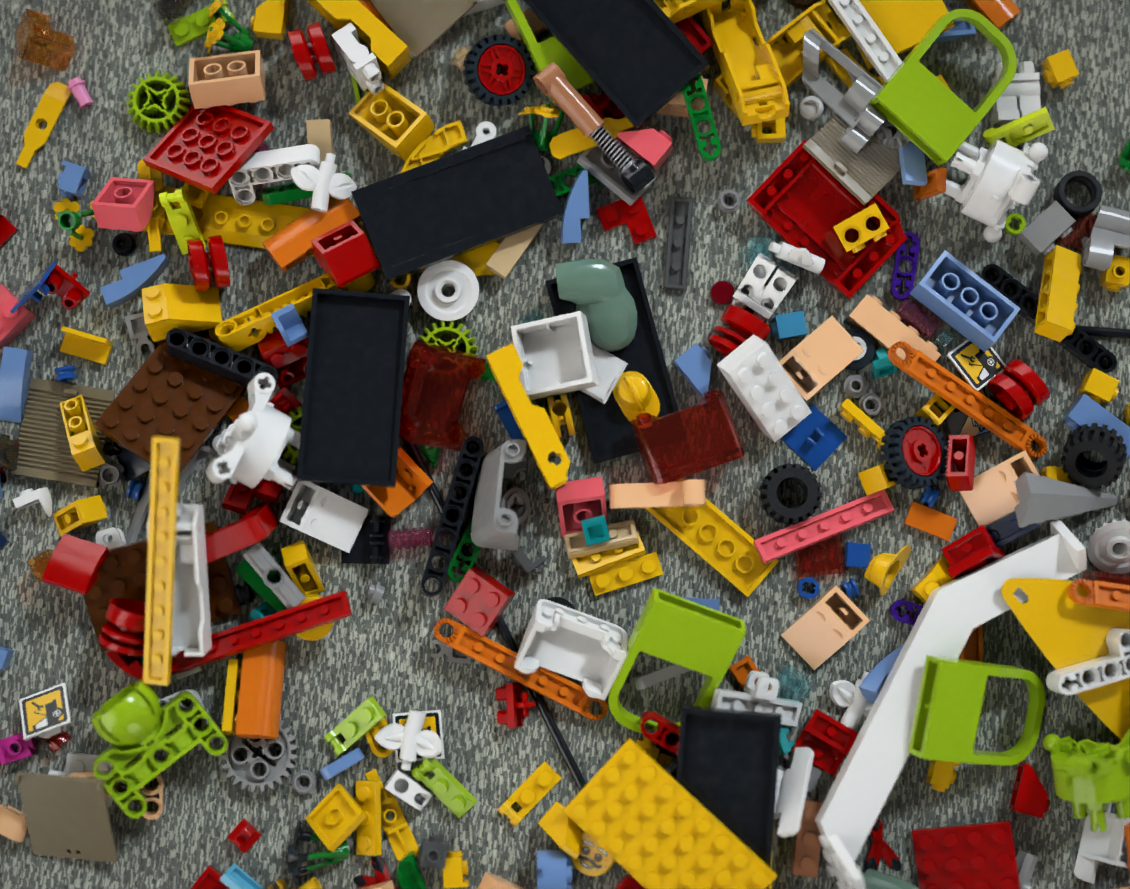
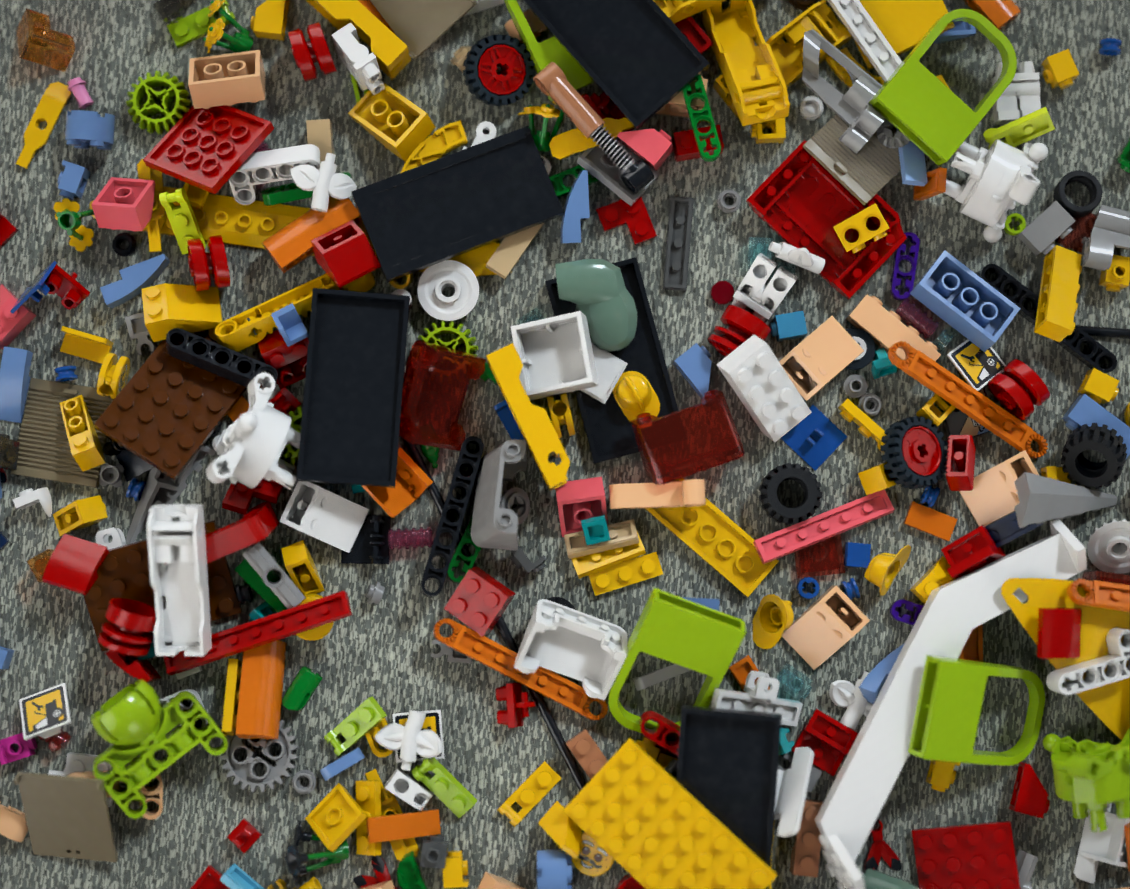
(89, 128): none -> medium blue brick
(113, 375): none -> yellow head
(161, 560): yellow plate -> none
(301, 689): none -> green arm
(403, 825): none -> orange tile
(587, 752): none -> nougat arch
(686, 147): none -> red brick
(771, 621): none -> yellow piece
(1059, 632): none -> red slope
(1110, 47): none -> blue bush

